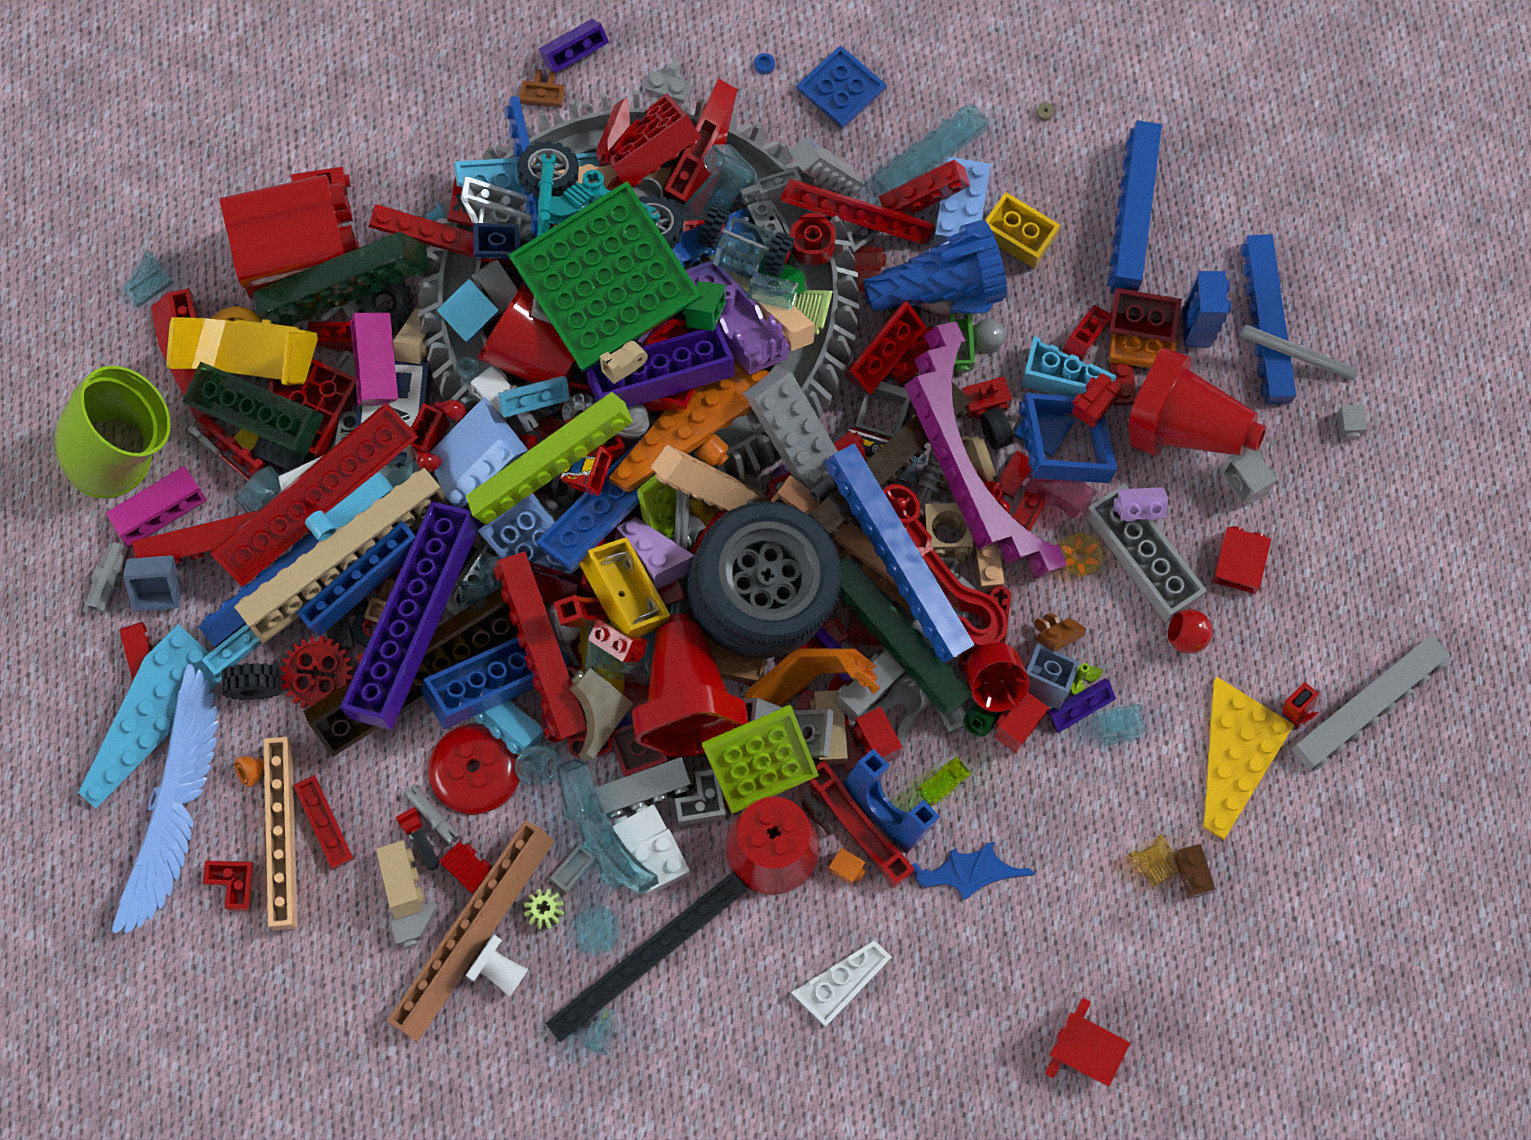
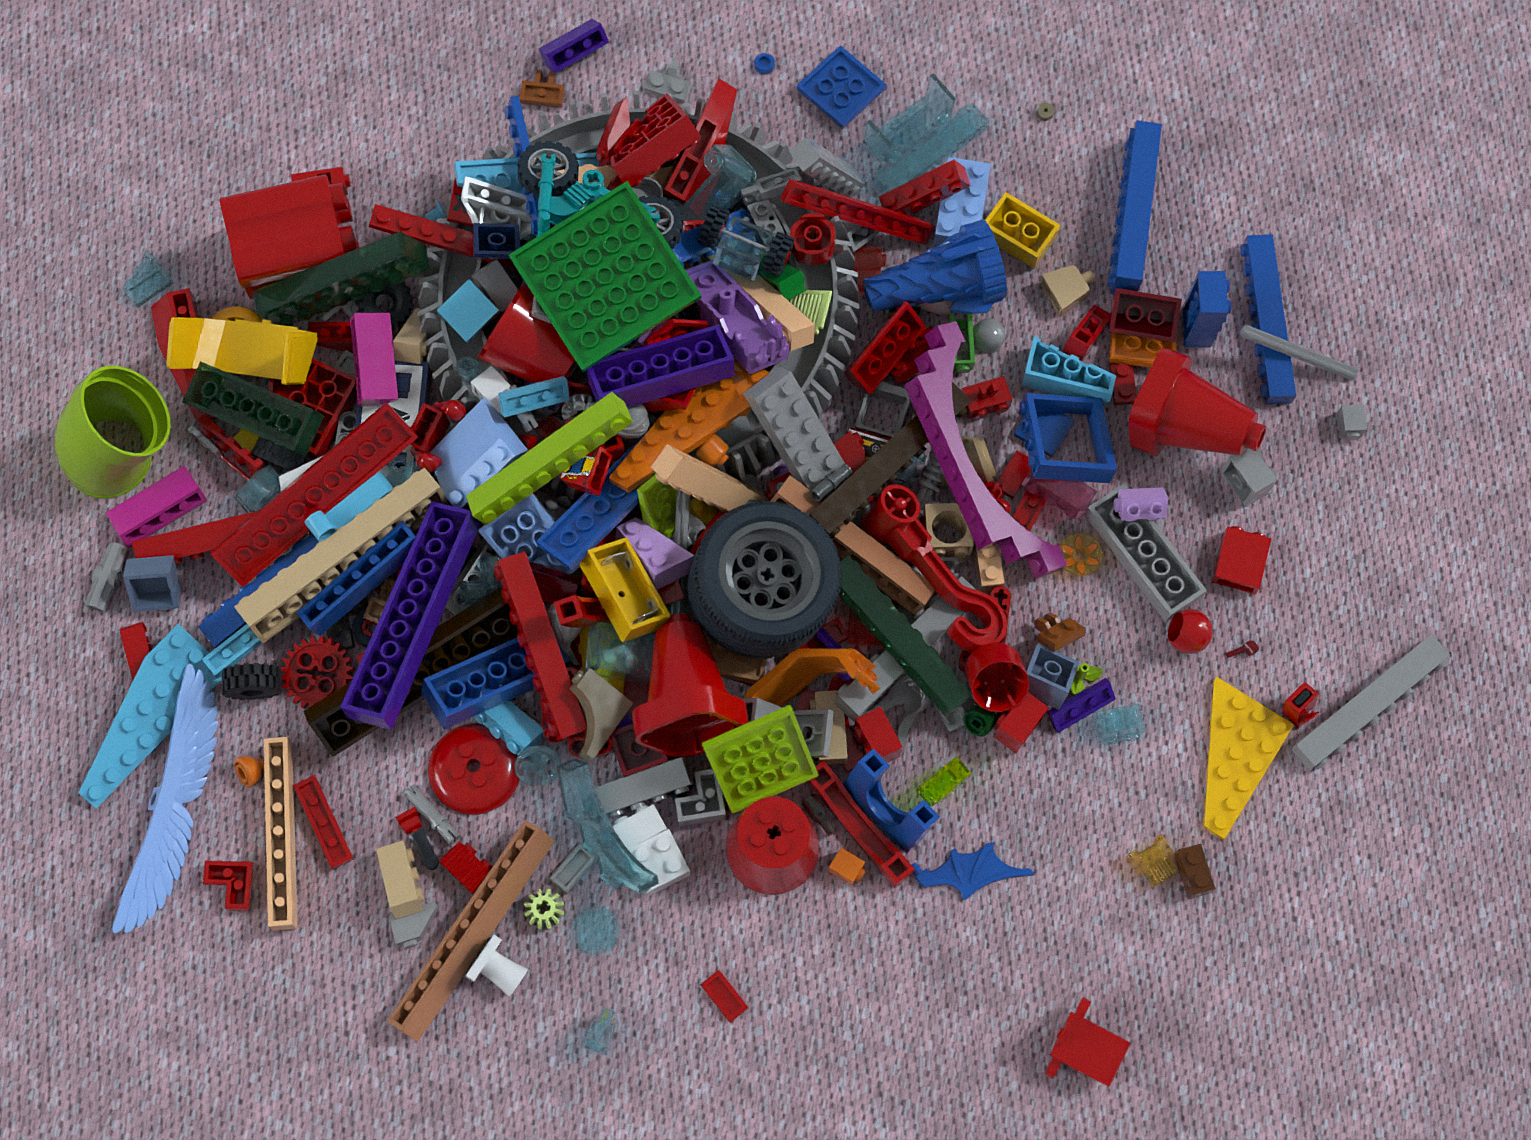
(617, 643): red bracket -> none
(623, 361): tan leg -> none
(646, 957): black plate -> none
(707, 310): green brick -> none
(724, 996): none -> red tile
(781, 290): clear light blue piece -> none
(835, 988): white wing -> none
(898, 553): brick -> none
(910, 125): none -> clear light blue windscreen
(996, 428): black tyre -> none
(1066, 287): none -> tan torso
(1097, 399): red brick -> none
(1250, 647): none -> dark red hand

